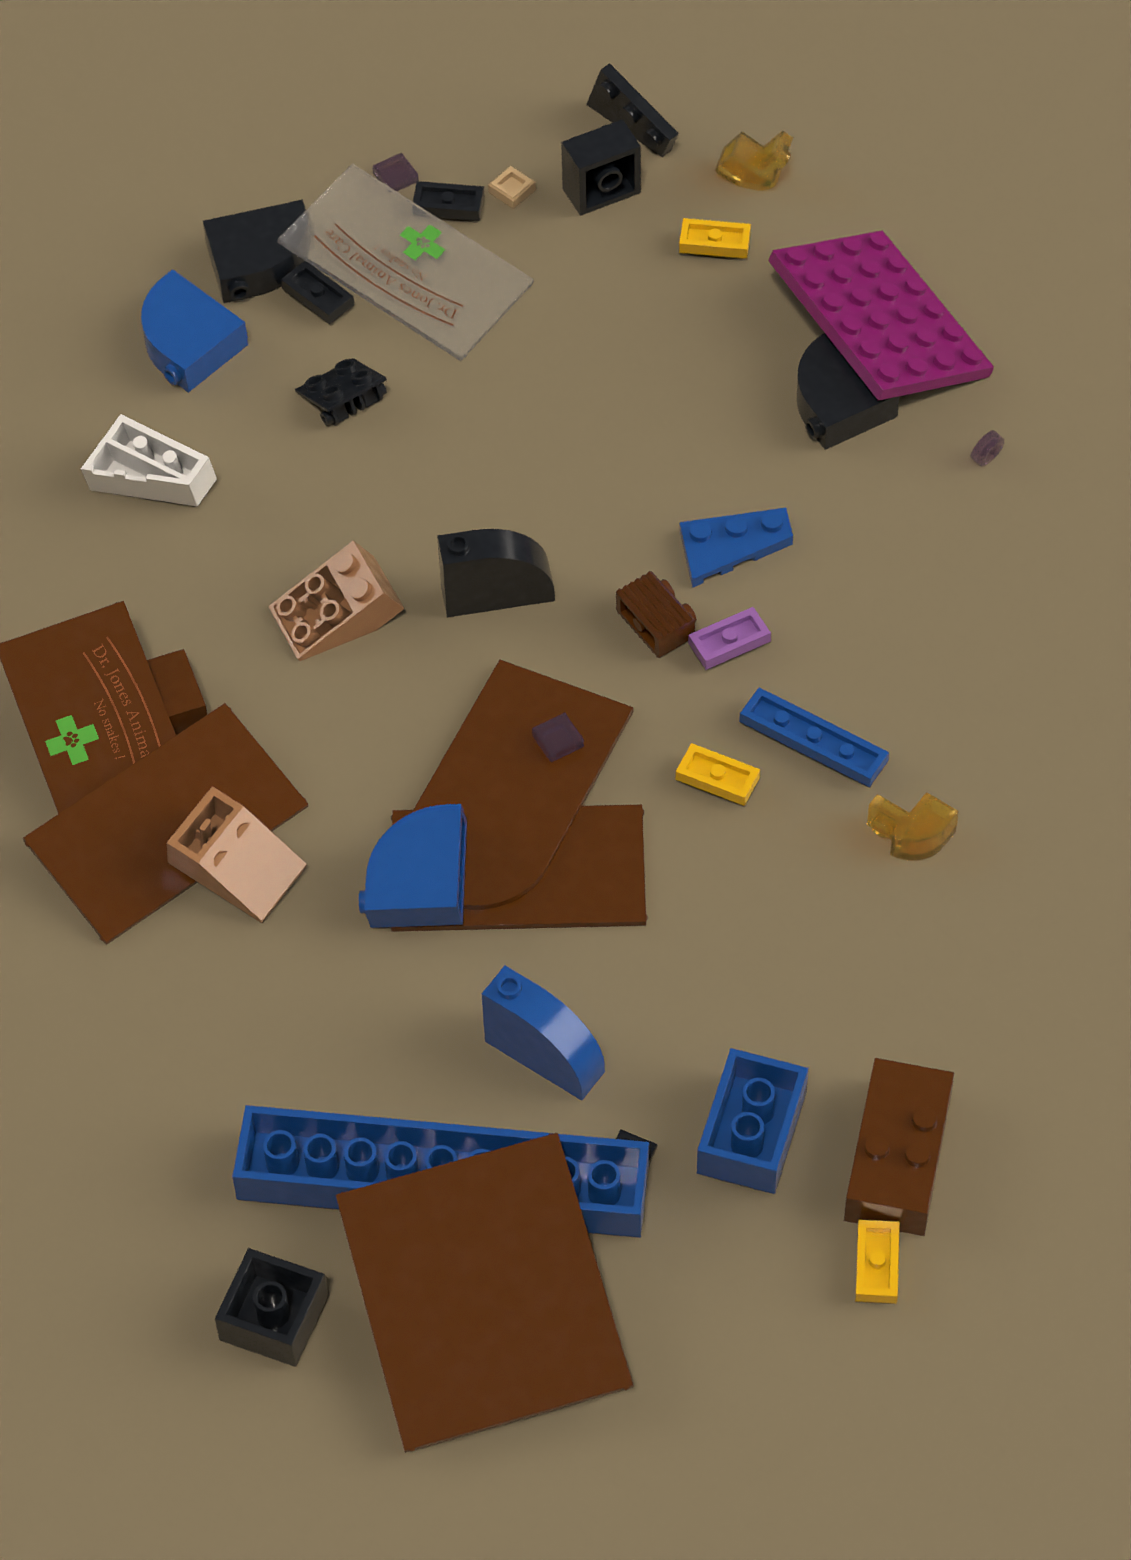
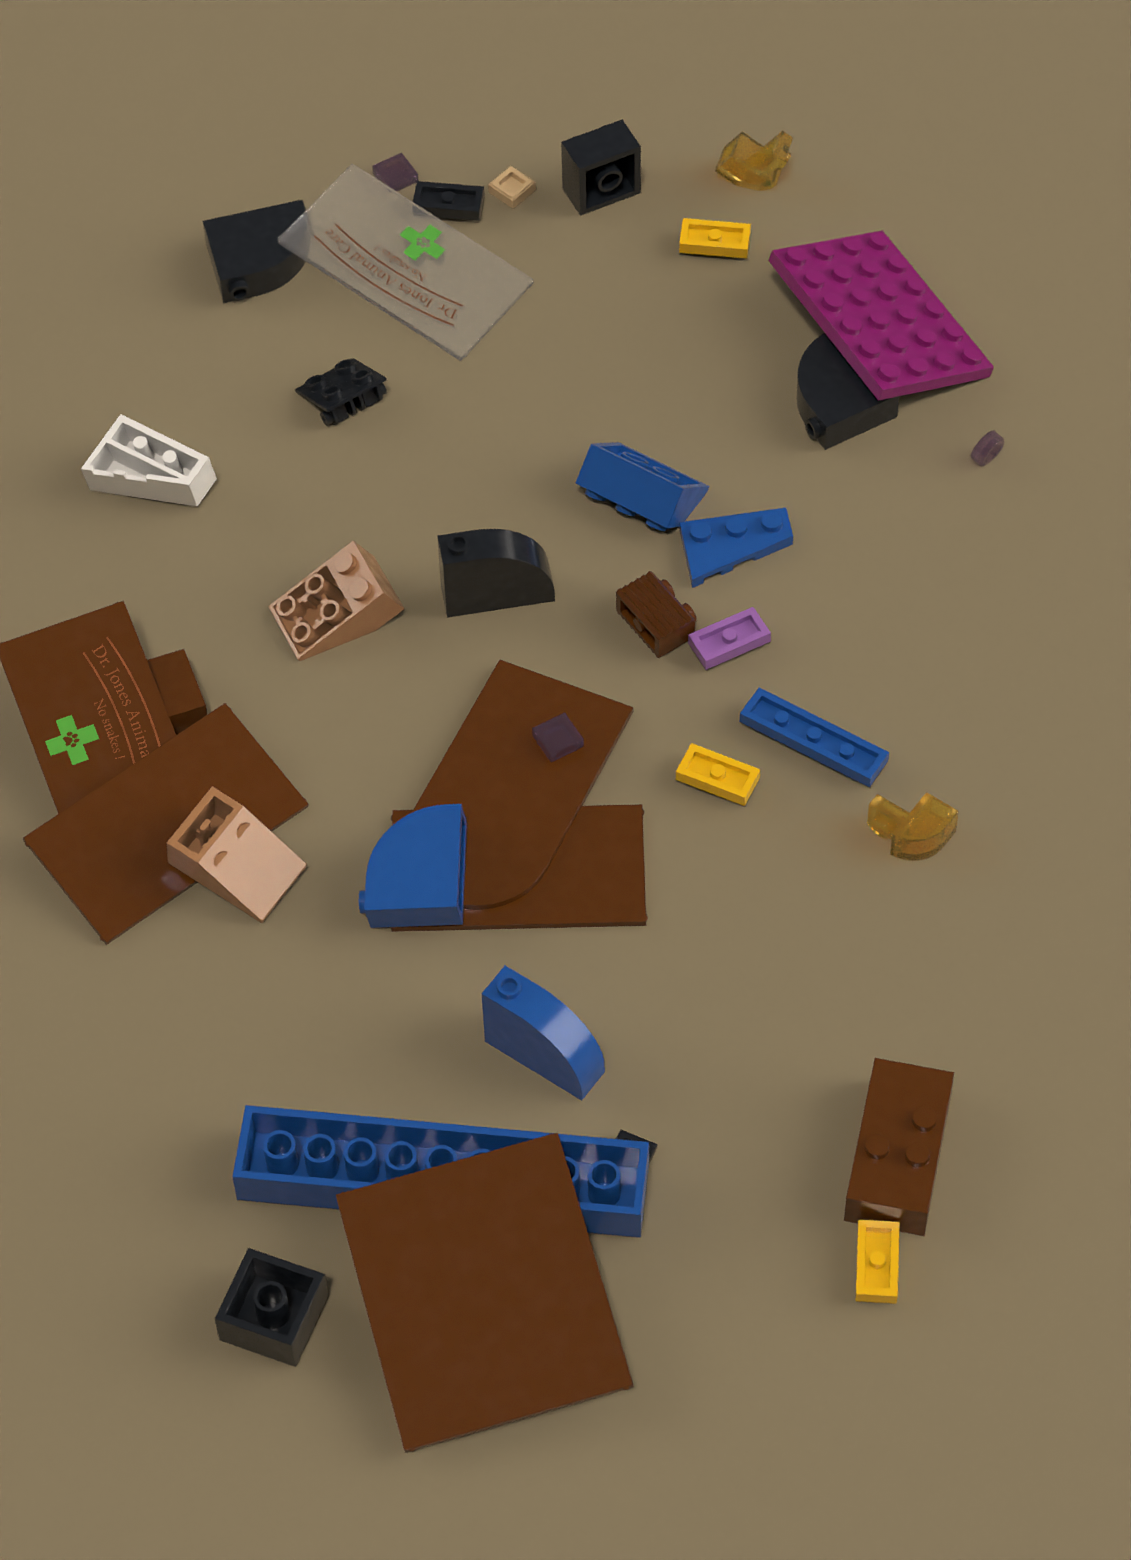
(188, 331): blue brick -> none
(317, 292): black plate -> none
(619, 100): black wing -> none
(639, 485): none -> blue slope
(752, 1120): blue brick -> none

